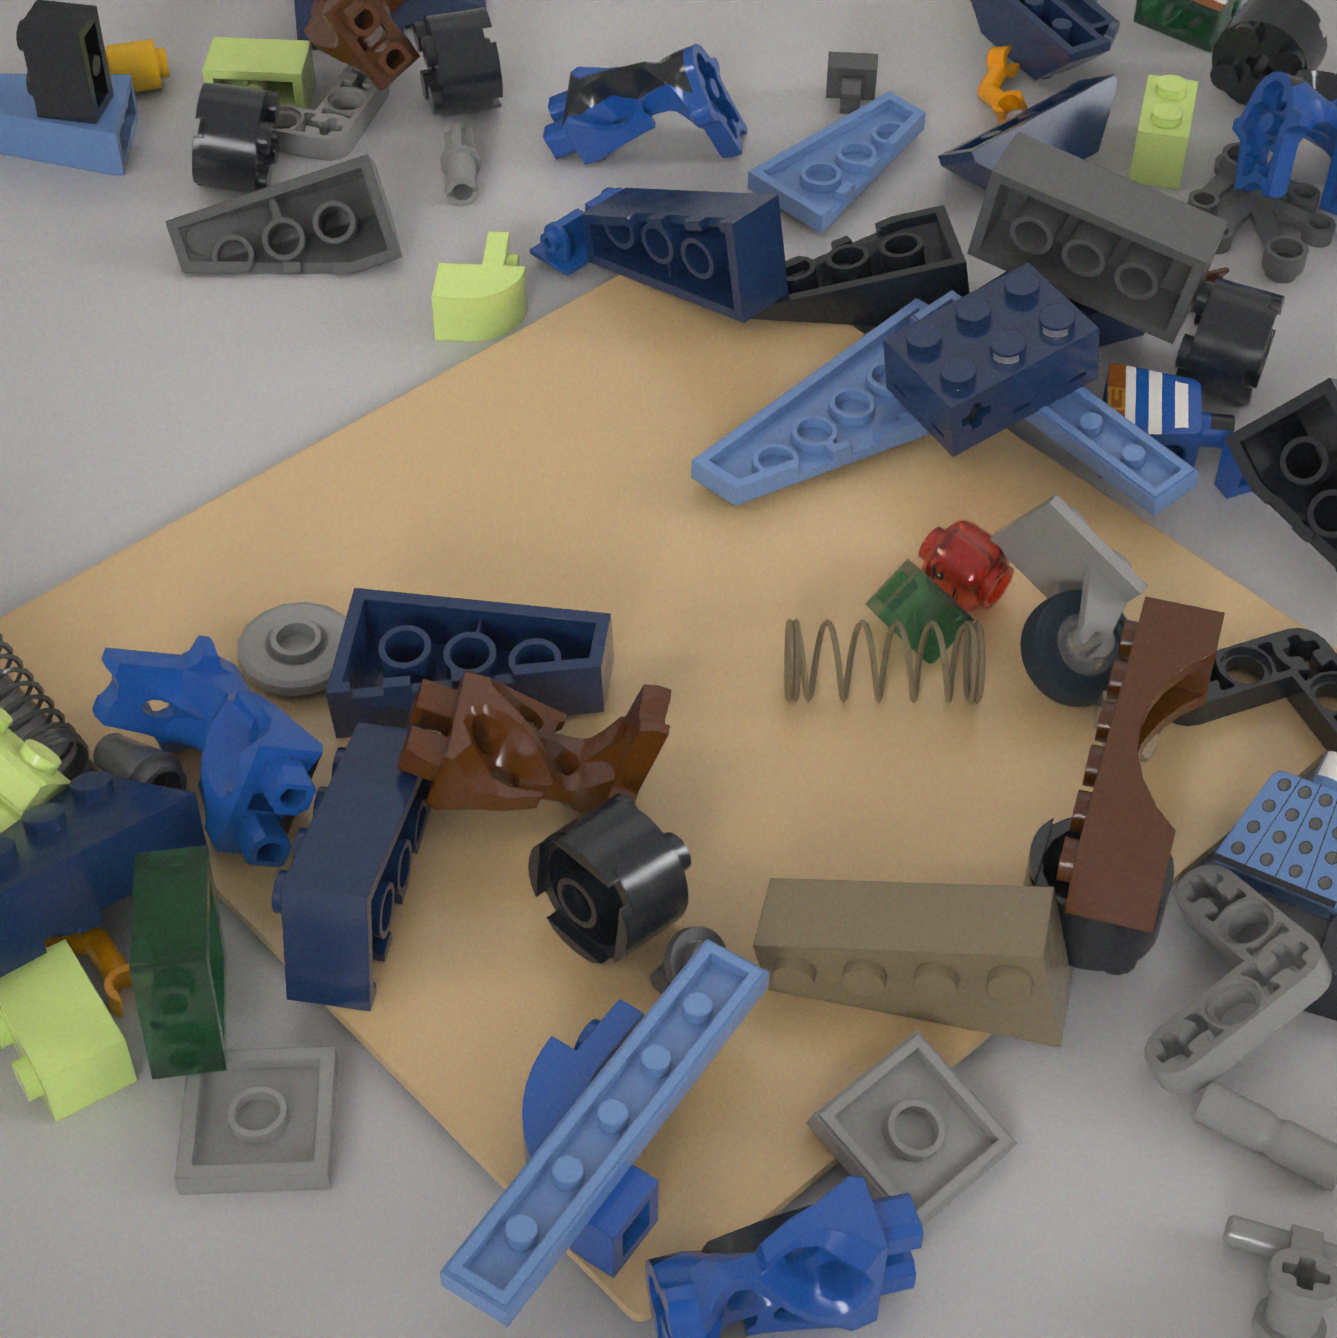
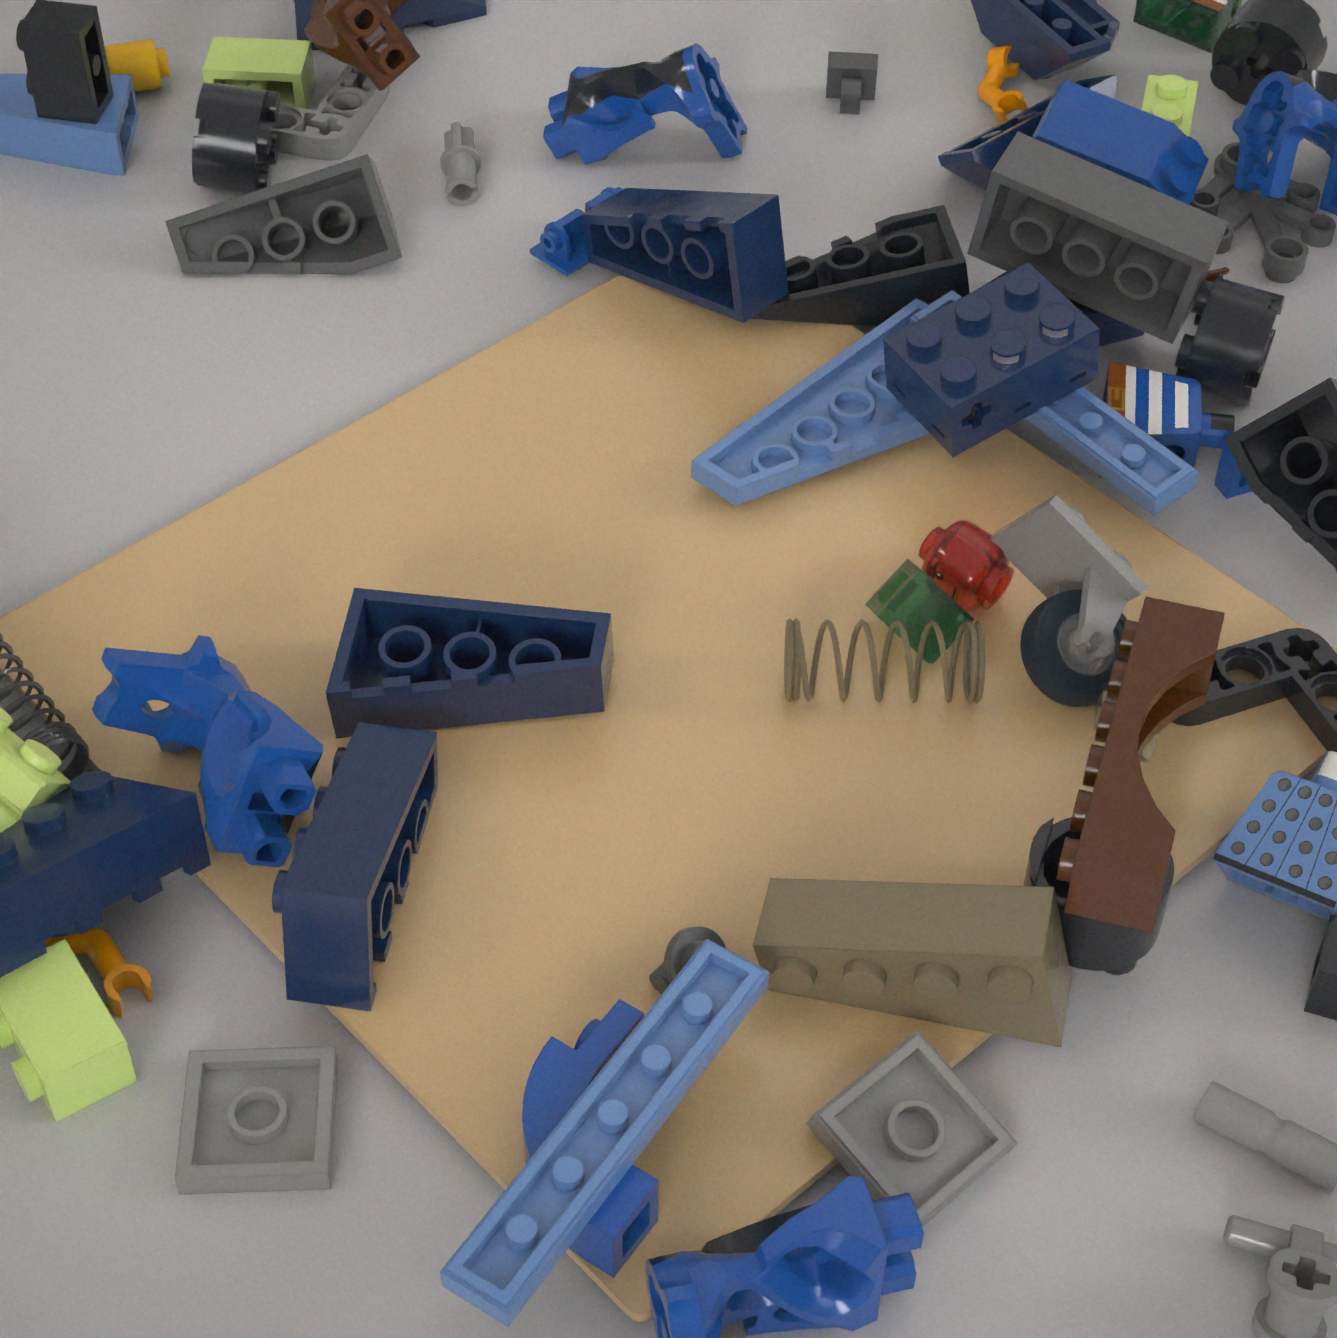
(138, 762): dark grey cone -> none
(179, 962): clear green window -> none
(291, 648): light grey wheel -> none
(460, 62): black brick -> none
(482, 298): yellowish green brick -> none
(499, 763): reddish brown hips -> none
(611, 879): black brick -> none
(838, 162): medium blue wing -> none
(1123, 140): none -> blue slope
(1257, 965): light grey beam -> none

